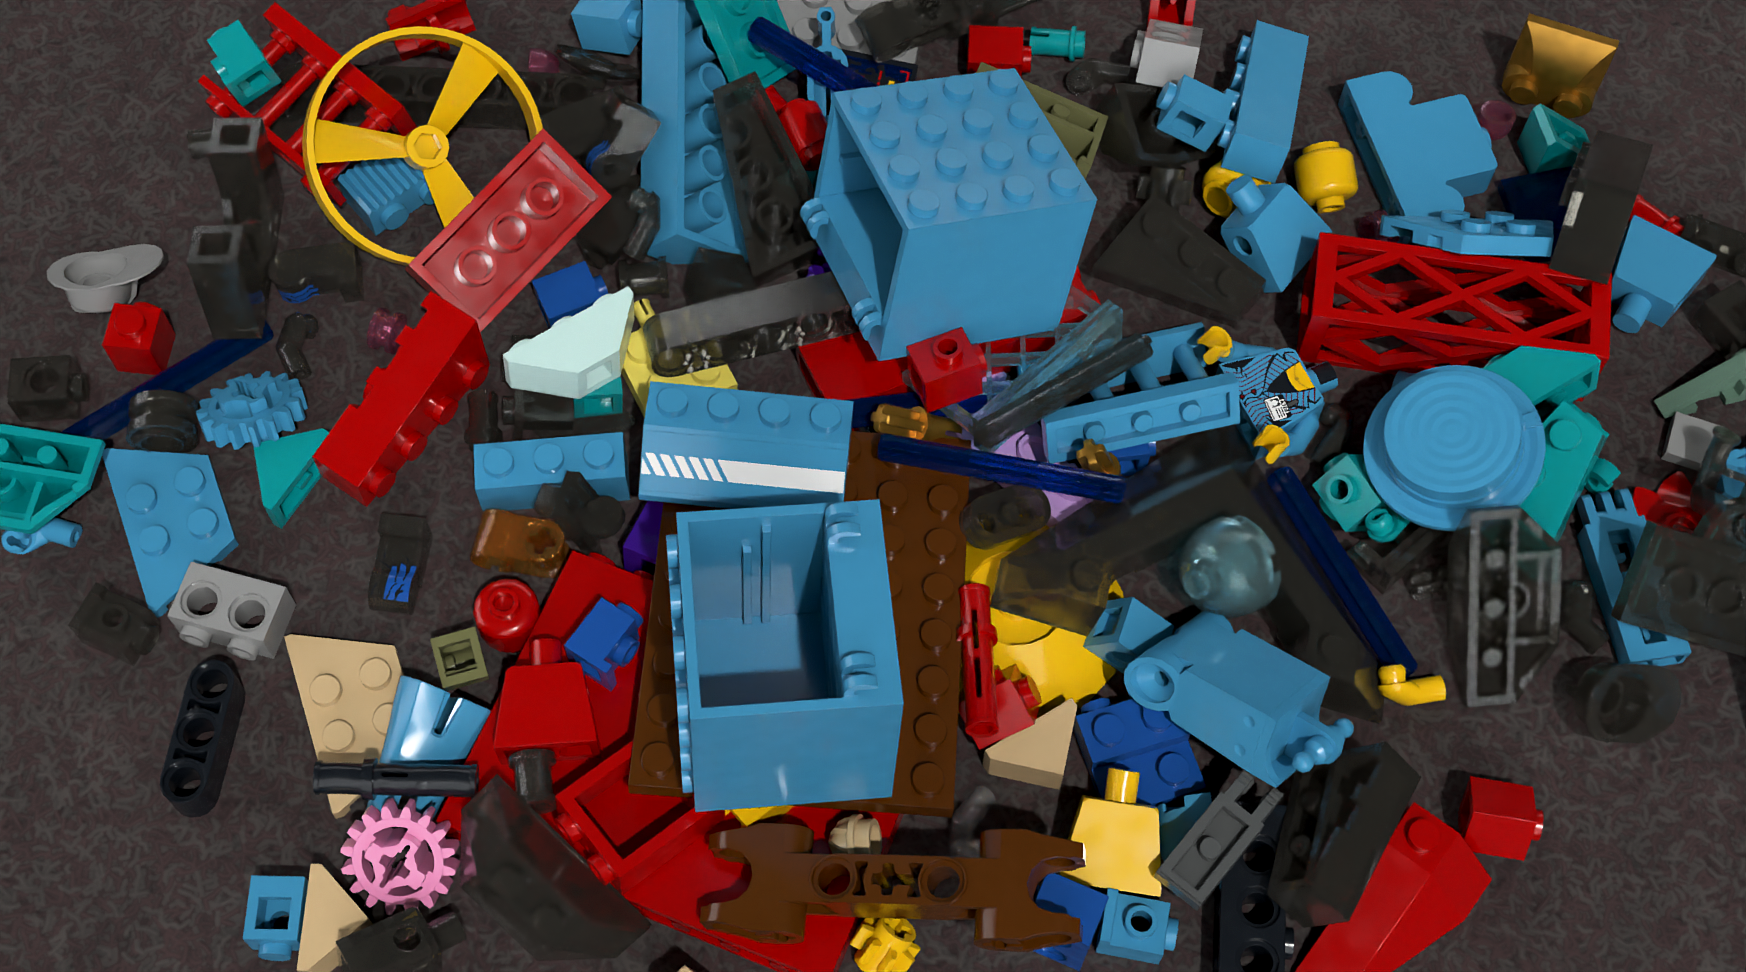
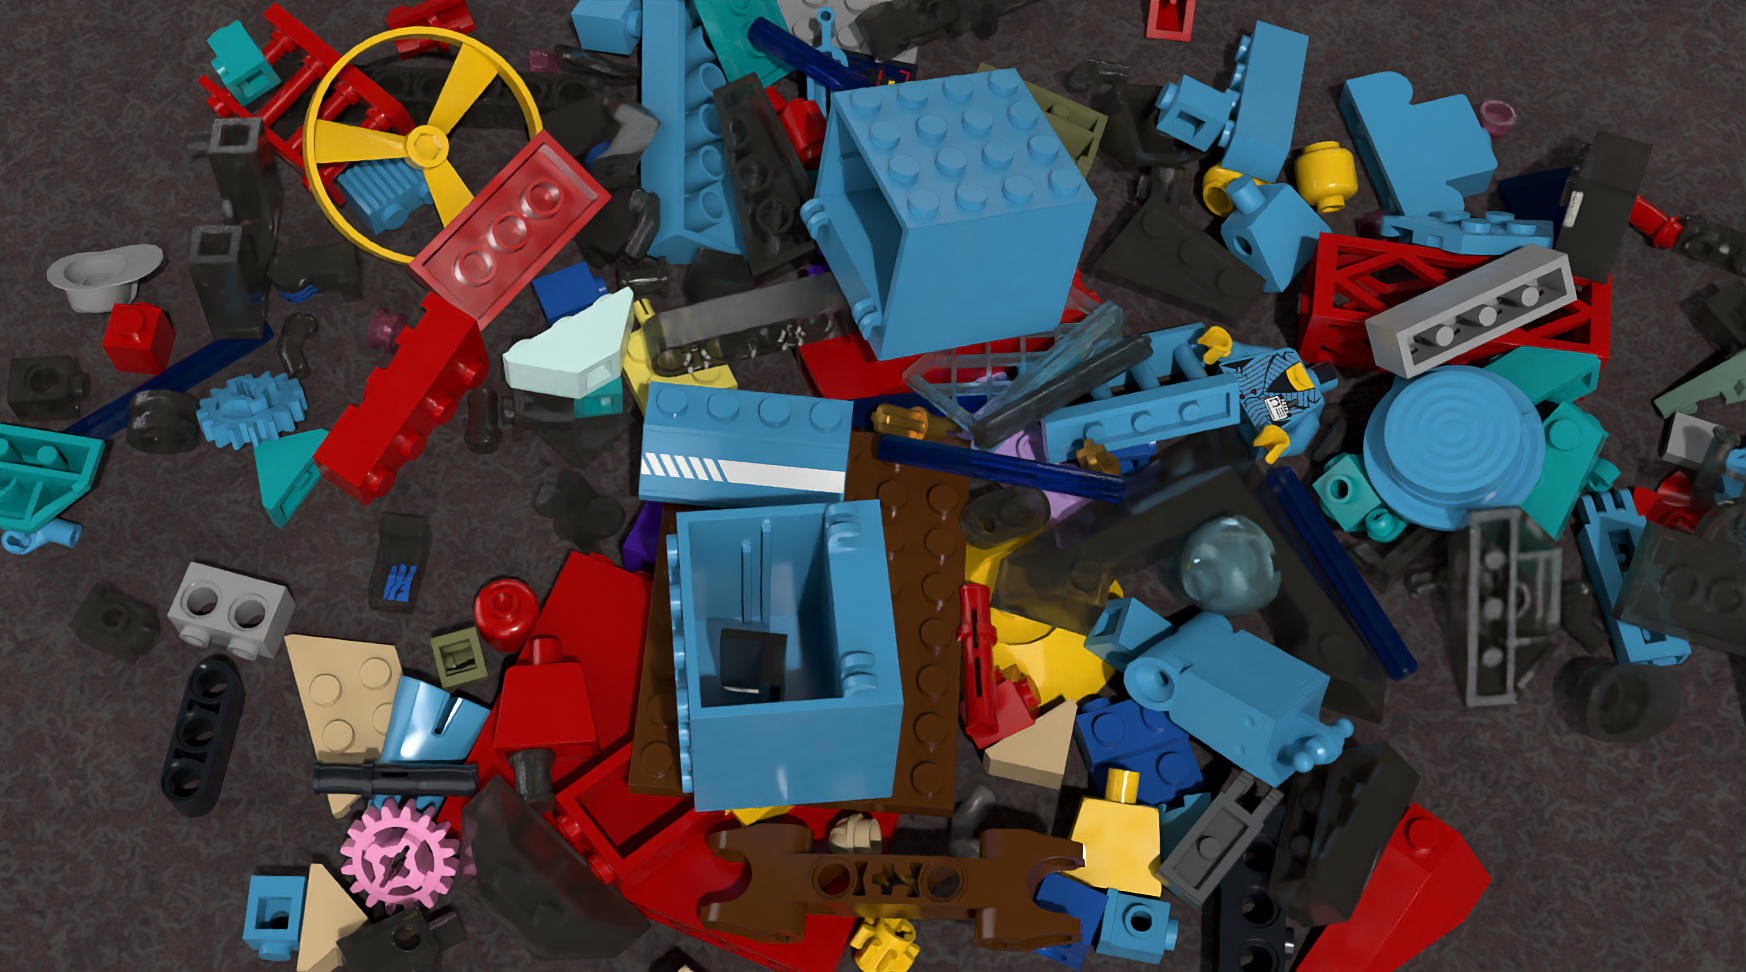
(169, 516): dark azure wing -> none
(513, 471): dark azure brick -> none
(513, 544): clear orange piece -> none
(605, 641): blue brick -> none
(754, 663): none -> clear smoke panel
(946, 369): red brick -> none
(998, 47): red brick -> none
(1058, 42): teal pin -> none
(1165, 52): light grey brick -> none
(1409, 692): yellow arm -> none
(1471, 310): none -> light grey brick
(1499, 818): red brick -> none
(1550, 140): teal slope -> none
(1557, 66): pearl gold slope -> none
(1654, 274): dark azure torso -> none

